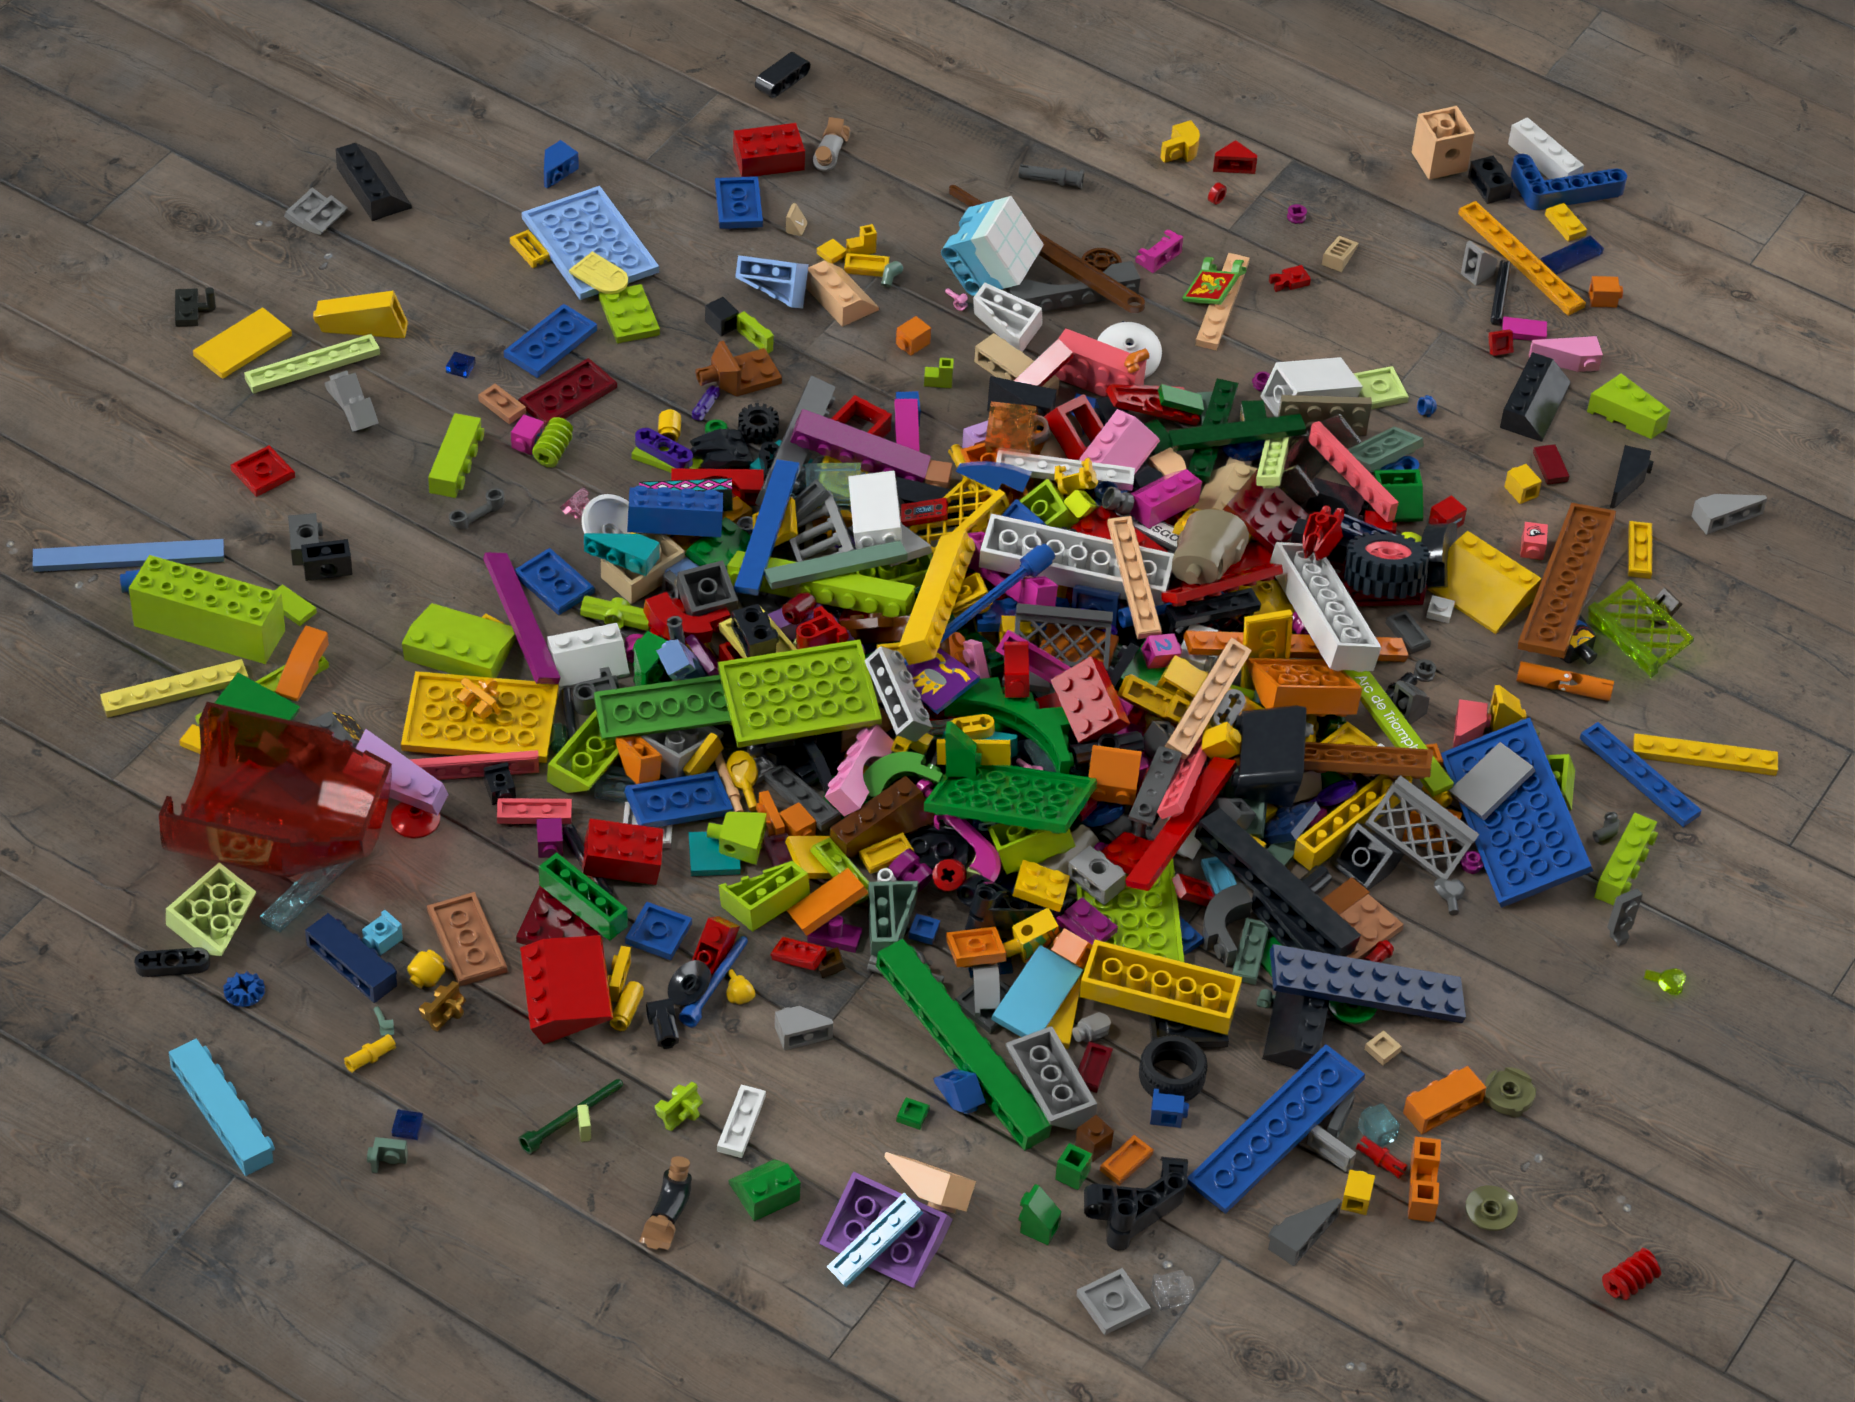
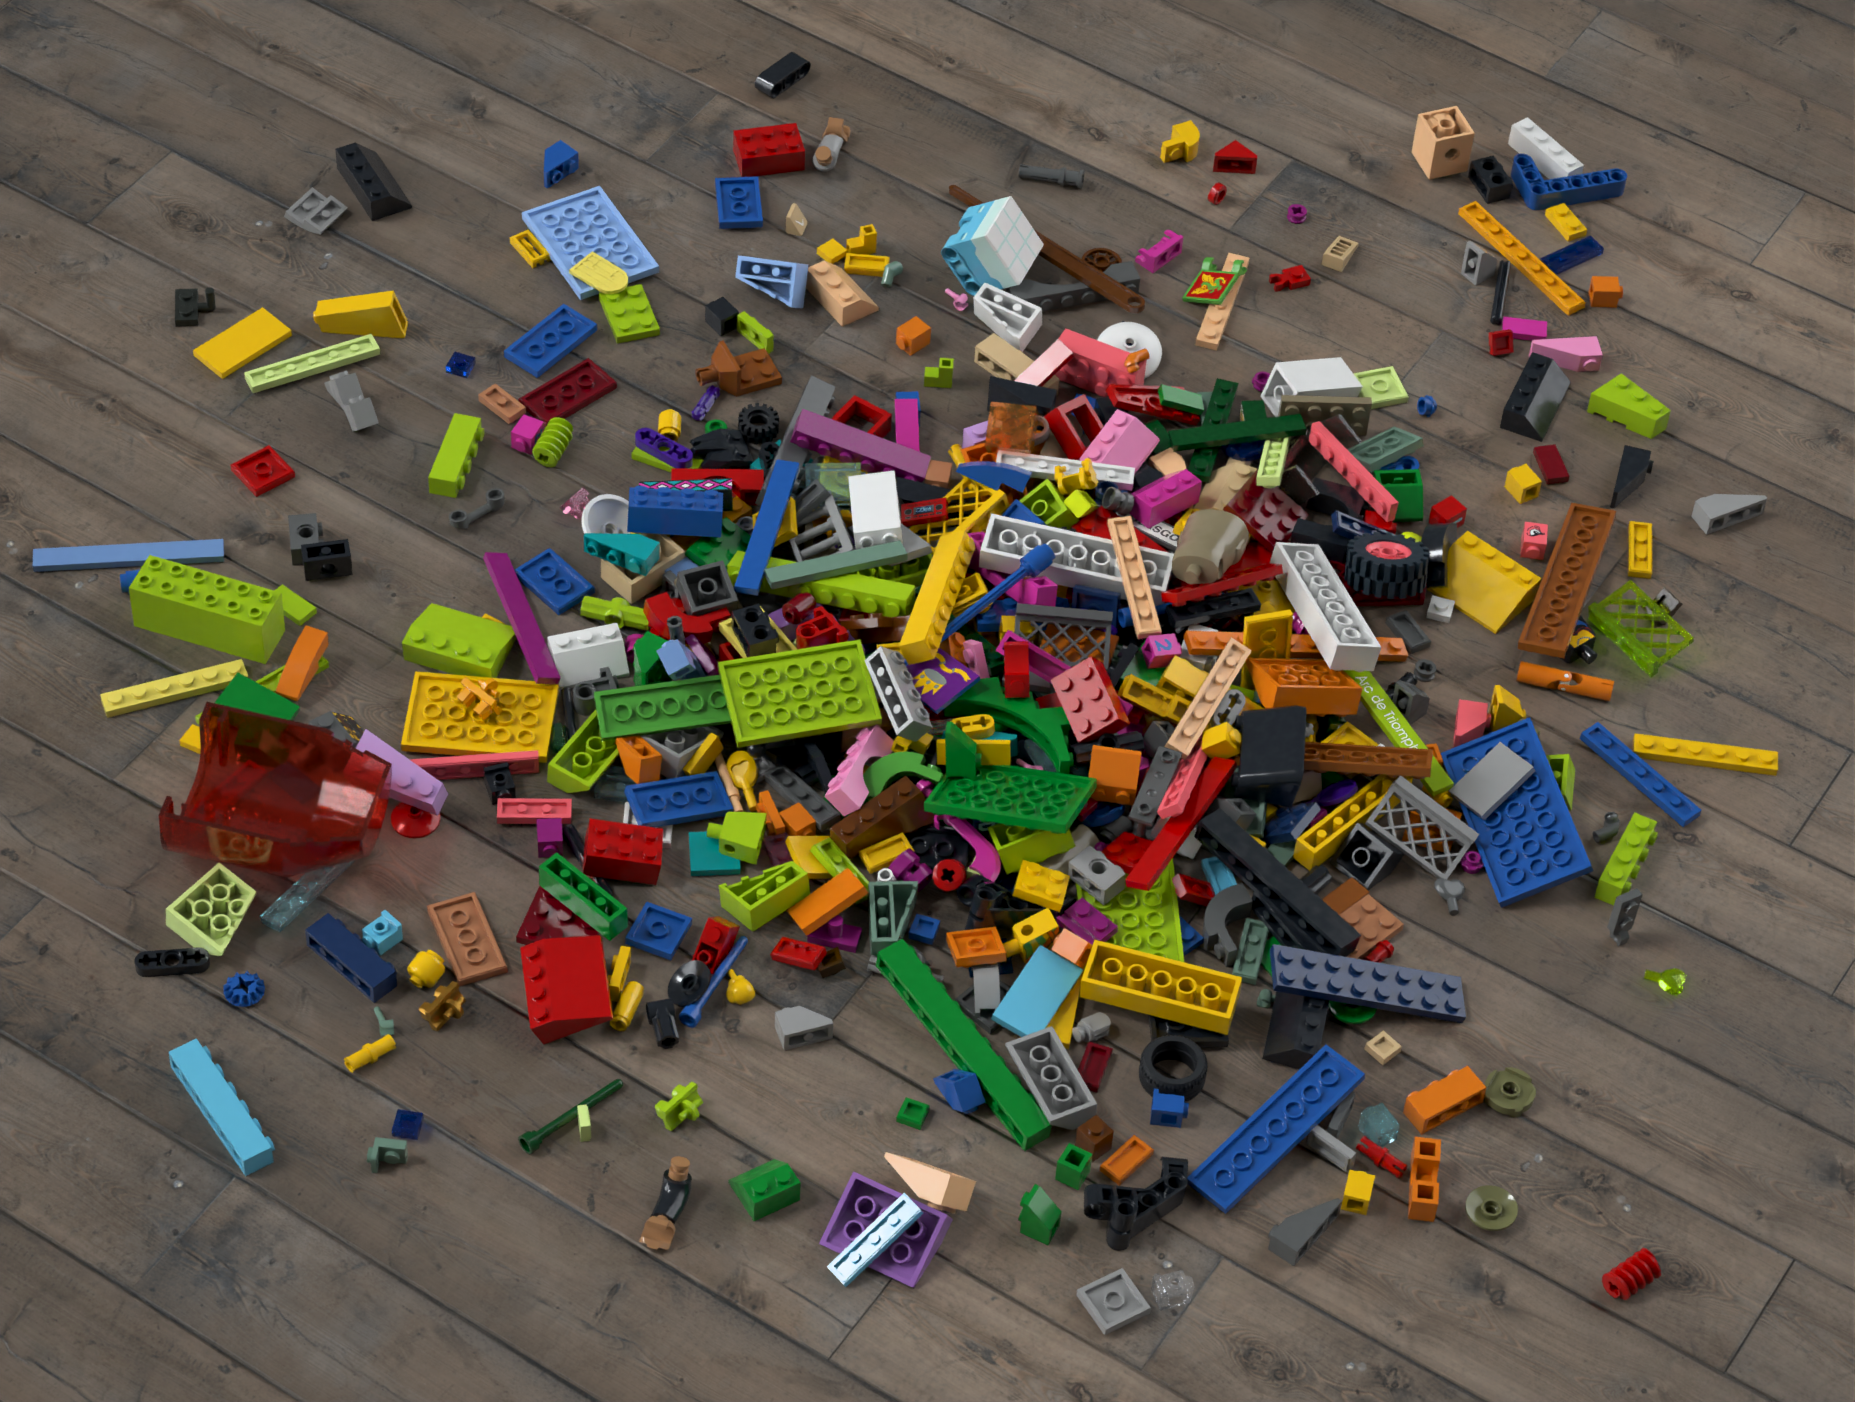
(741, 1121): white plate -> none
(1322, 532): red hinge -> none

